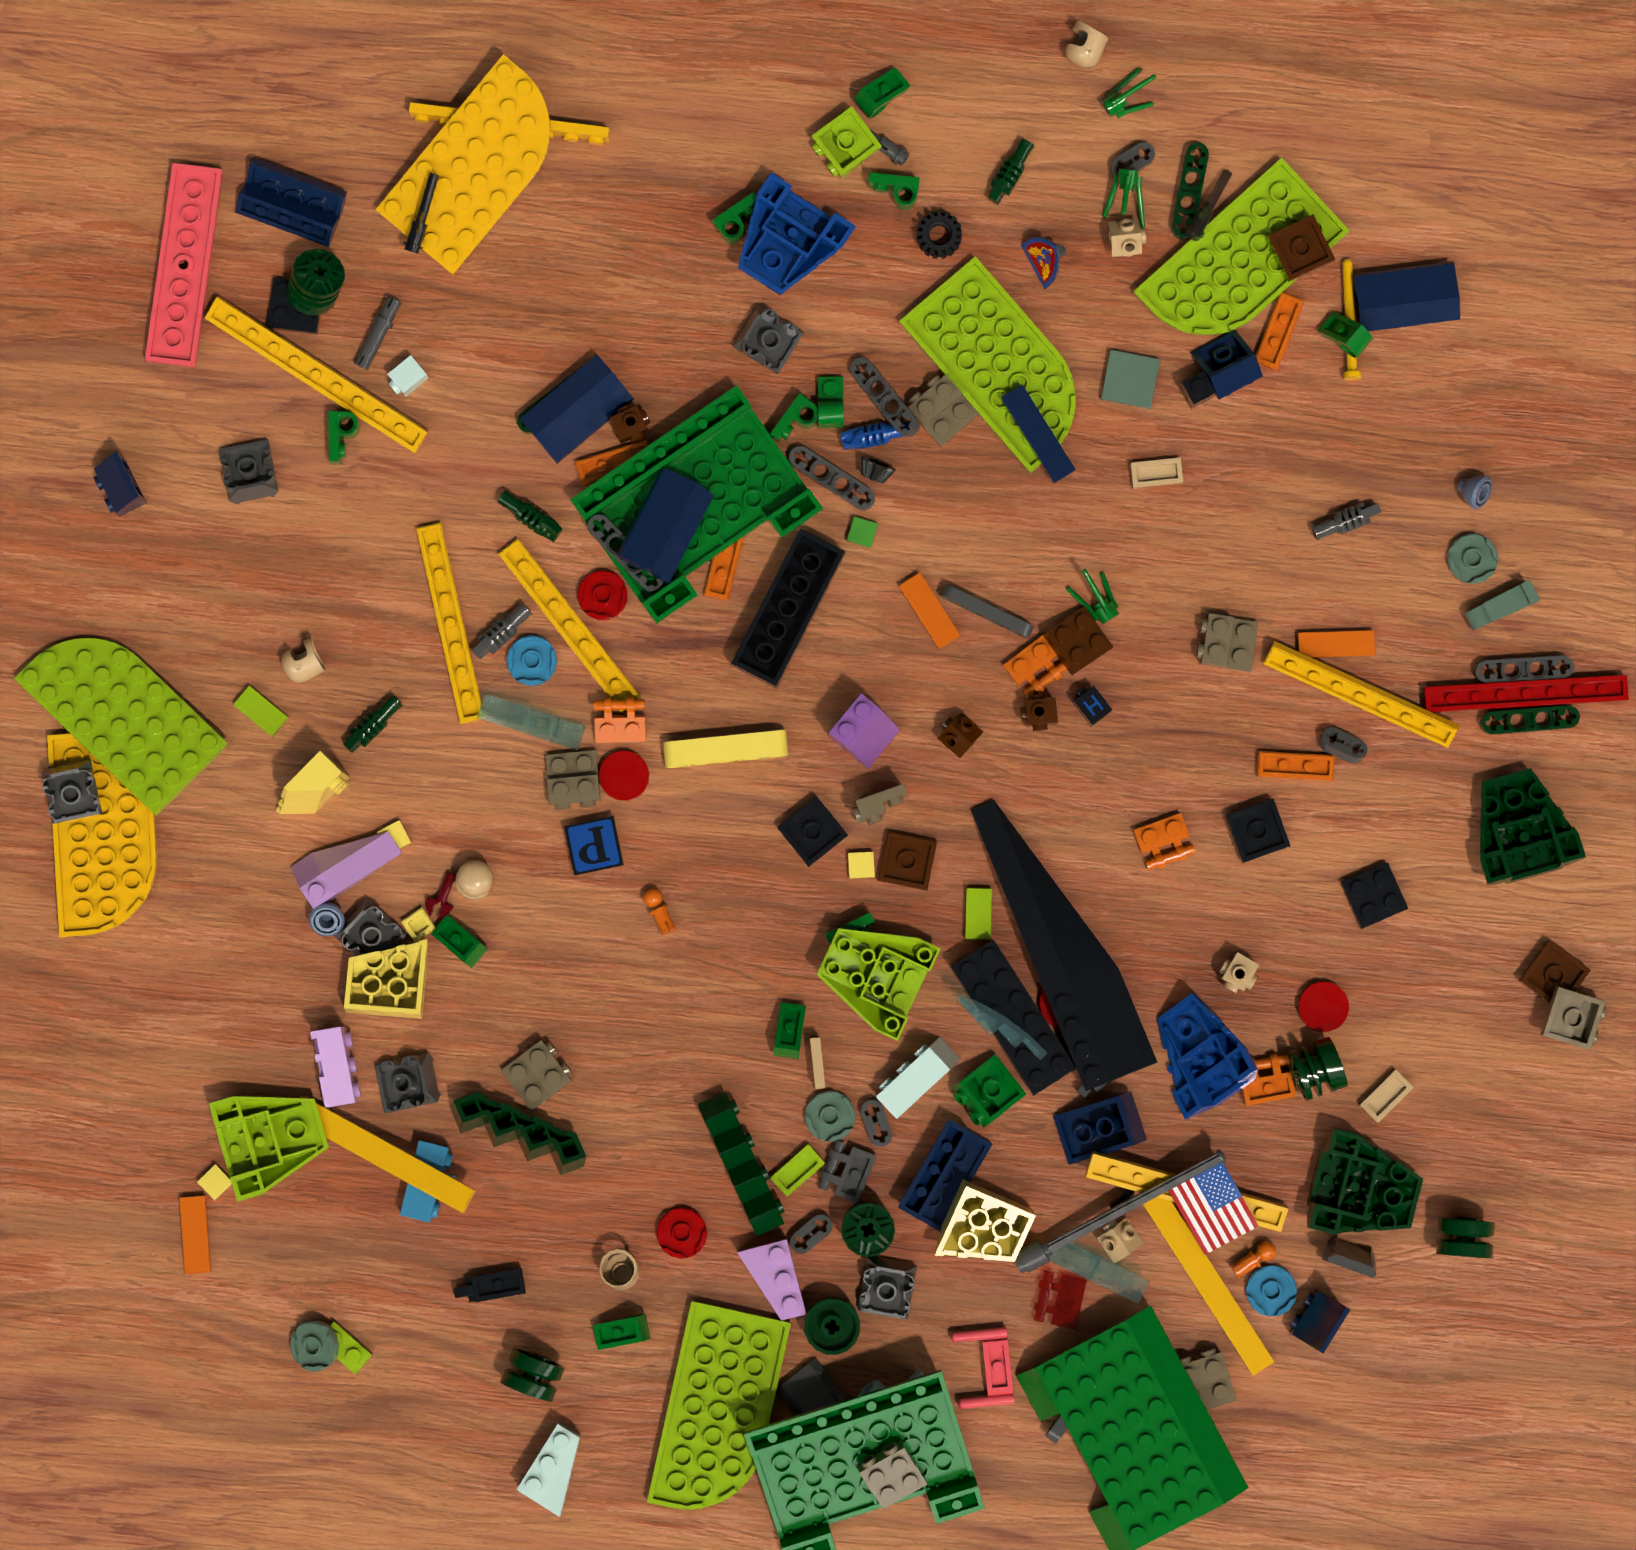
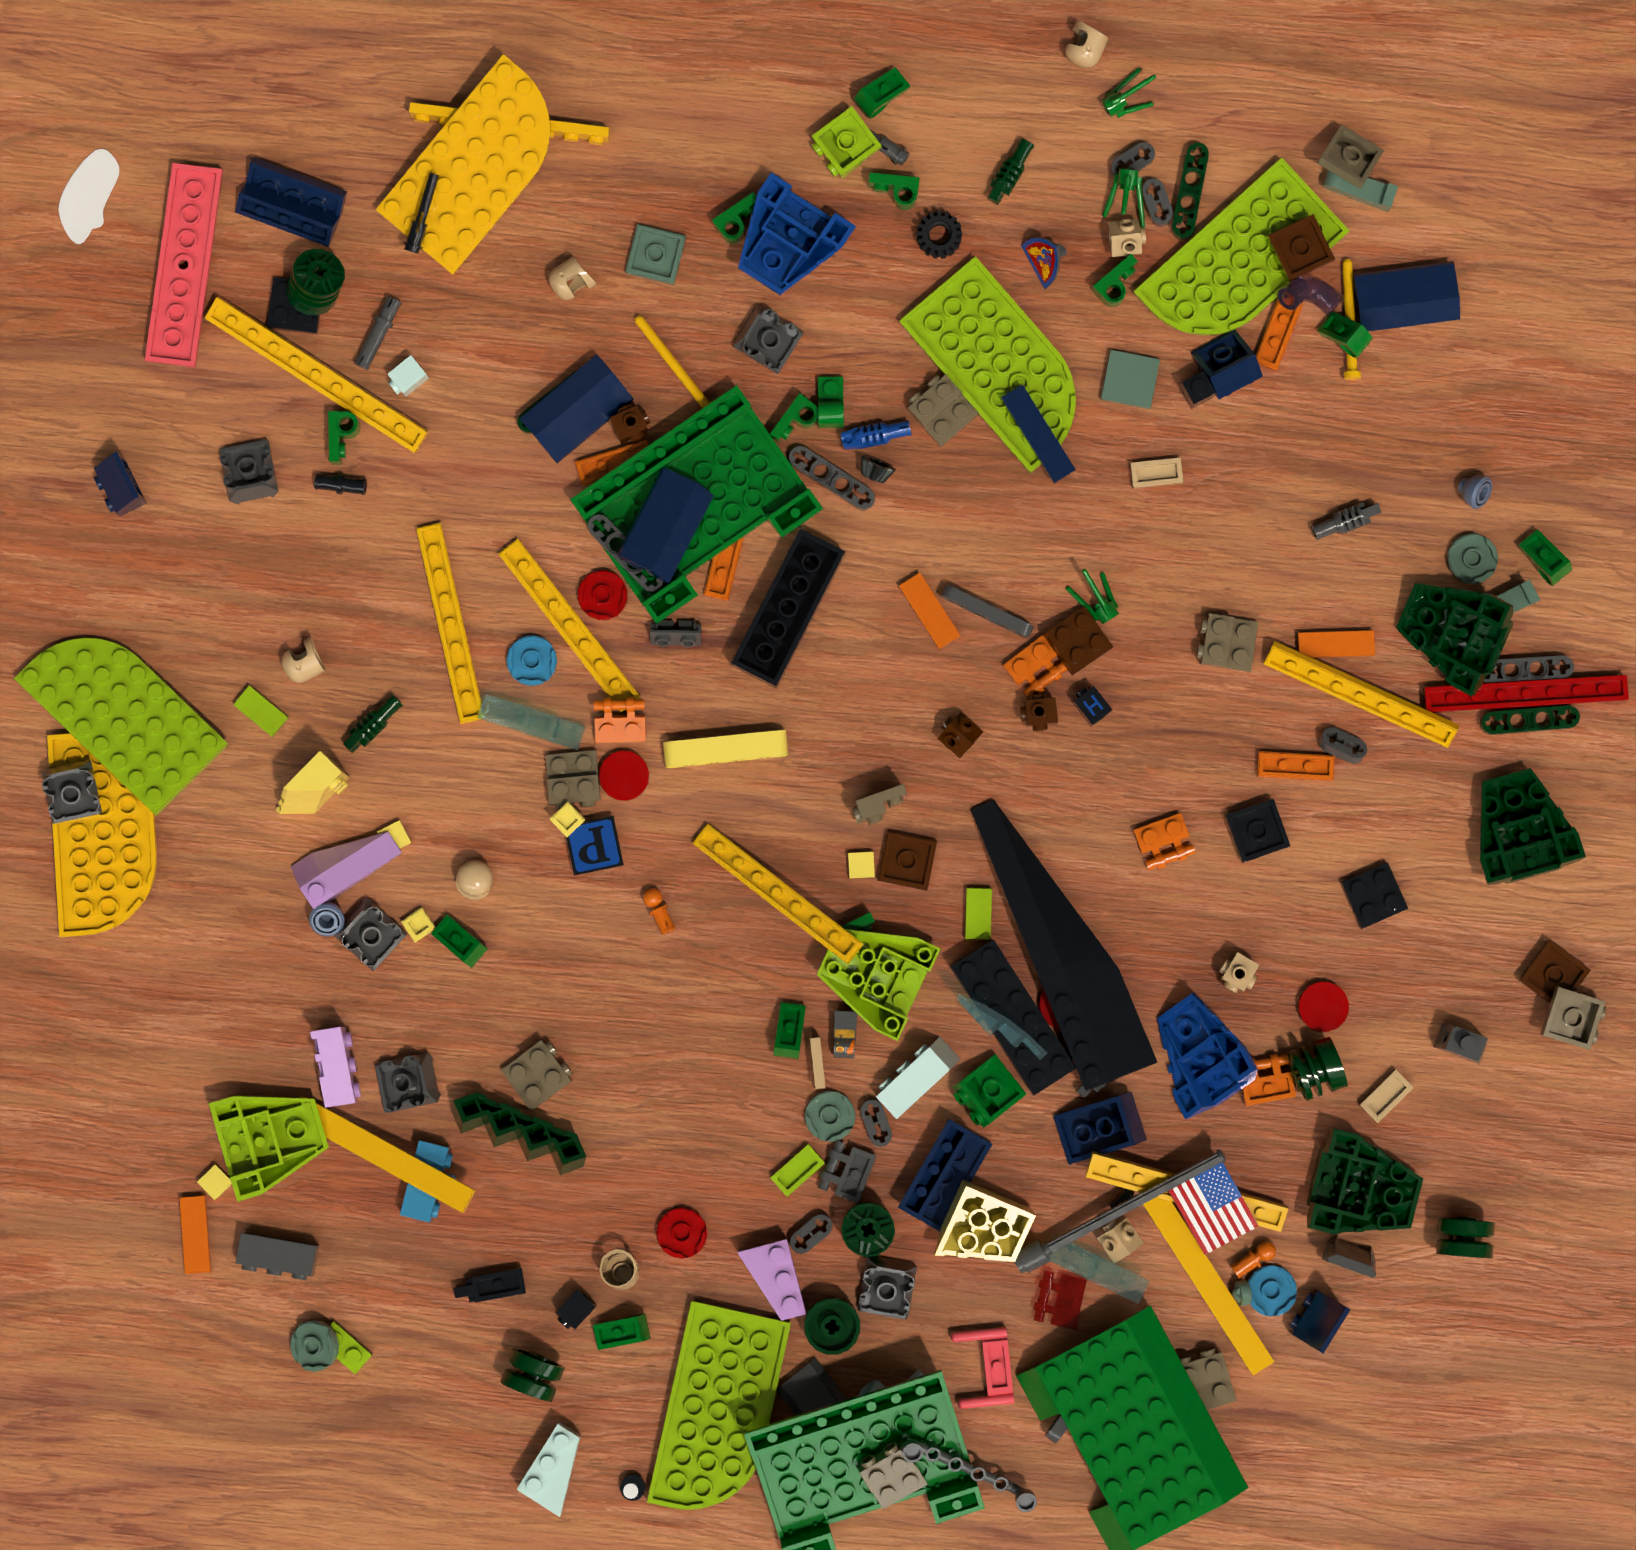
(87, 194): none -> white sticker
(277, 1255): none -> dark grey brick
(340, 484): none -> black pin
(388, 982): light yellow wedge -> none
(442, 897): dark red bar -> none
(501, 631): dark grey hinge -> none
(530, 516): dark green hinge -> none
(567, 271): none -> tan helmet
(567, 819): none -> light yellow tile
(575, 1309): none -> black brick
(632, 1487): none -> black tile
(655, 254): none -> sand green tile
(664, 634): none -> dark grey hinge
(671, 361): none -> yellow bar
(745, 1173): dark green brick -> none
(778, 894): none -> yellow tile
(812, 831): black plate -> none
(844, 1034): none -> dark grey leg
(862, 532): bright green tile -> none
(864, 731): medium lavender slope -> none
(882, 399): dark grey beam -> none
(913, 1451): none -> dark grey bar
(1112, 280): none -> green plate
(1151, 204): none -> dark grey beam
(1196, 229): clear smoke pin -> none
(1242, 1293): none -> sand green tile
(1312, 291): none -> cylinder
(1350, 156): none -> dark tan plate
(1372, 192): none -> sand green leg
(1457, 631): none -> dark green wedge
(1461, 1043): none -> dark grey torso
(1548, 559): none -> green plate

